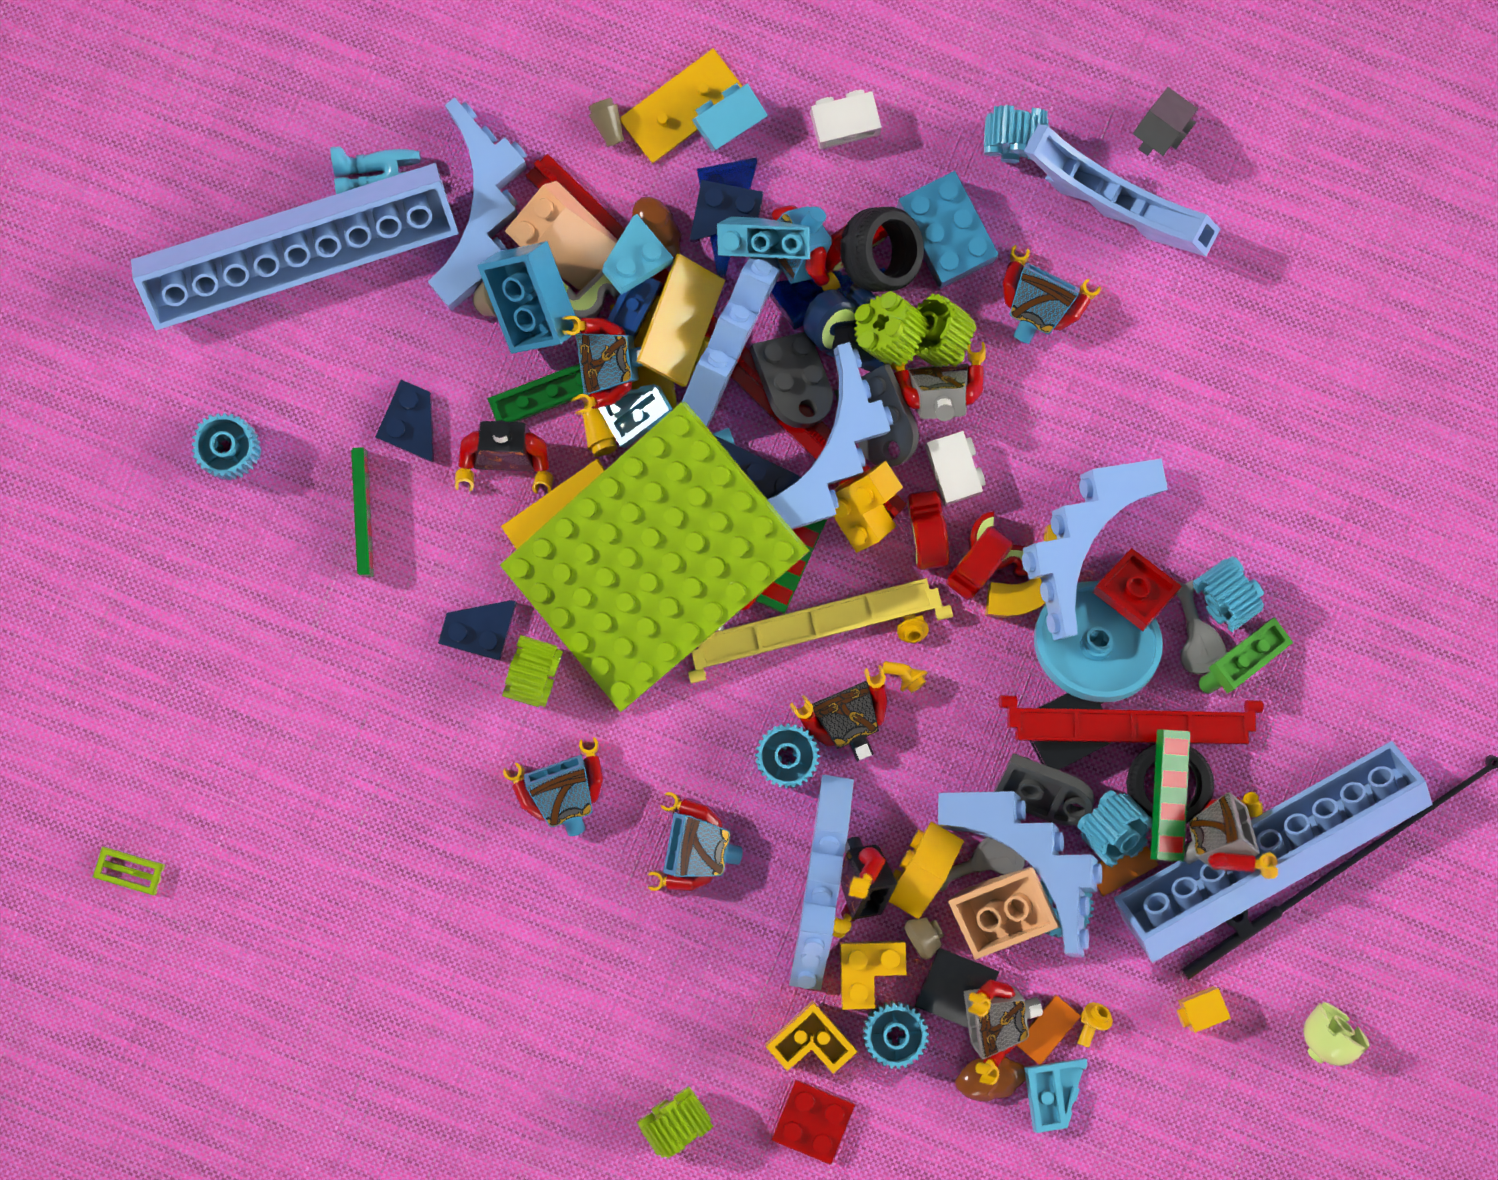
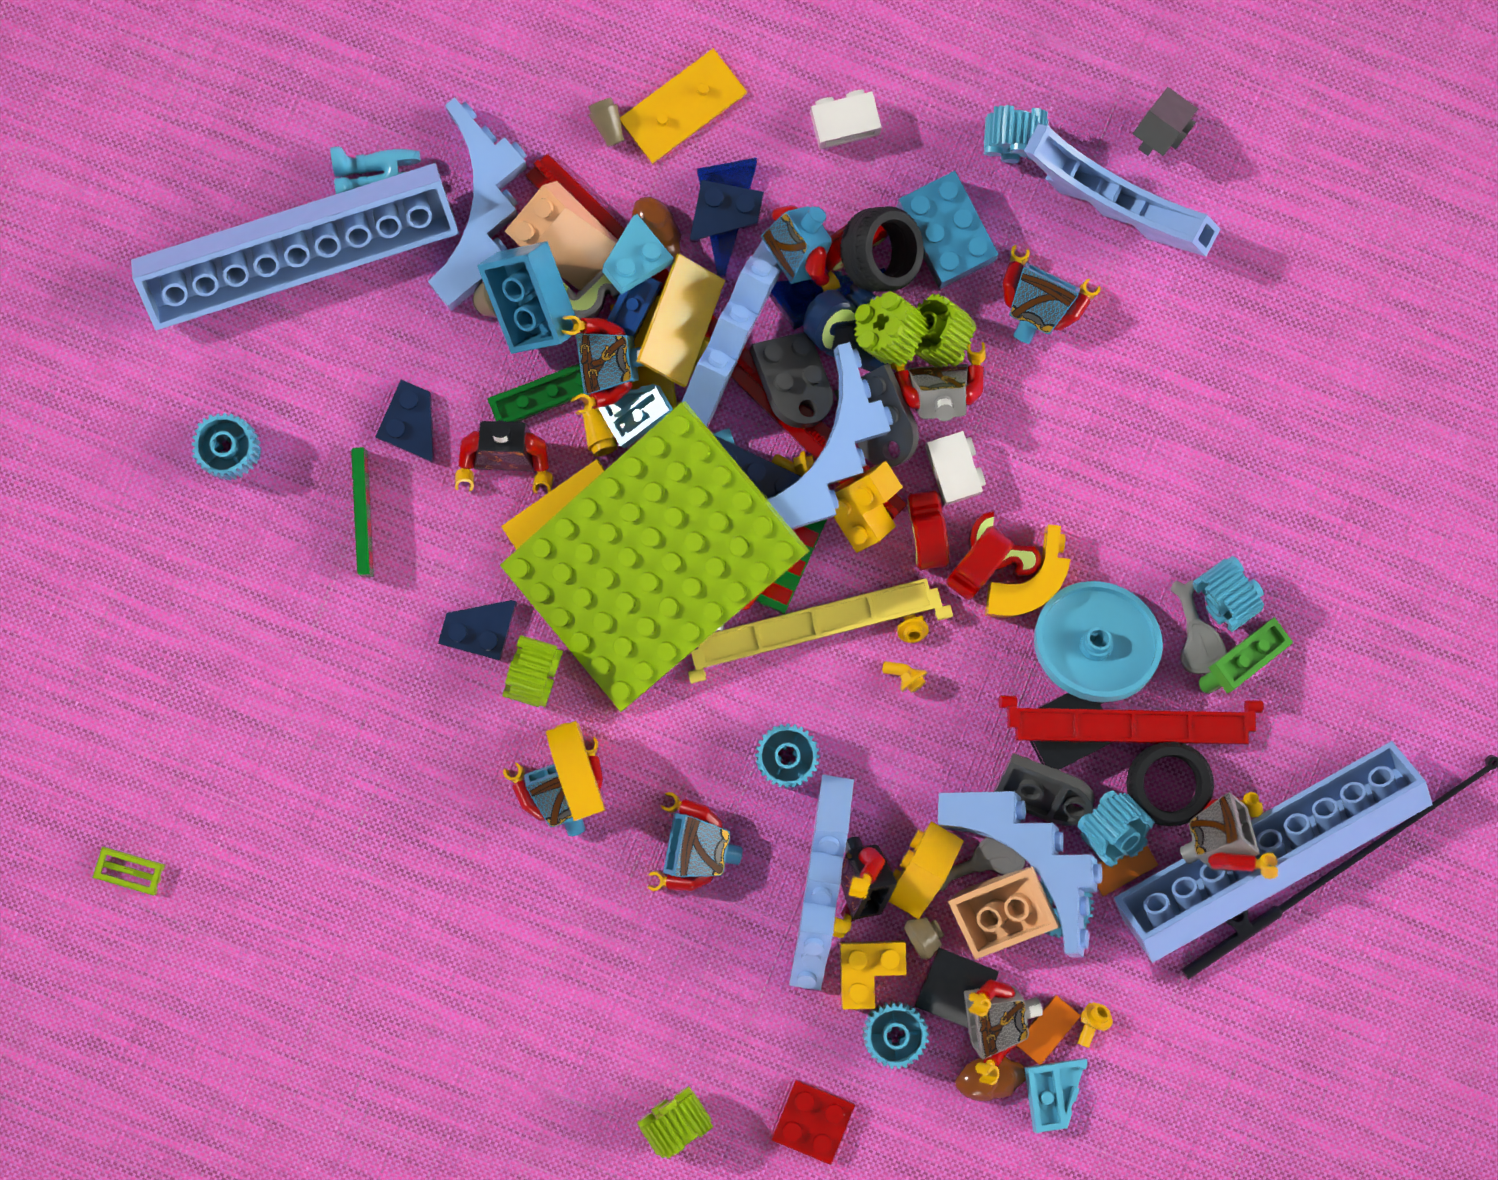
(575, 770): none -> yellow arch
(728, 117): medium azure brick -> none
(762, 238): medium azure slope -> none
(799, 466): none -> yellow plate
(810, 1031): yellow brick -> none
(847, 715): torso -> none
(1076, 526): light blue arch -> none
(1137, 589): red plate -> none
(1170, 795): tile -> none
(1202, 1009): yellow brick -> none
(1332, 1037): yellowish green cylinder -> none

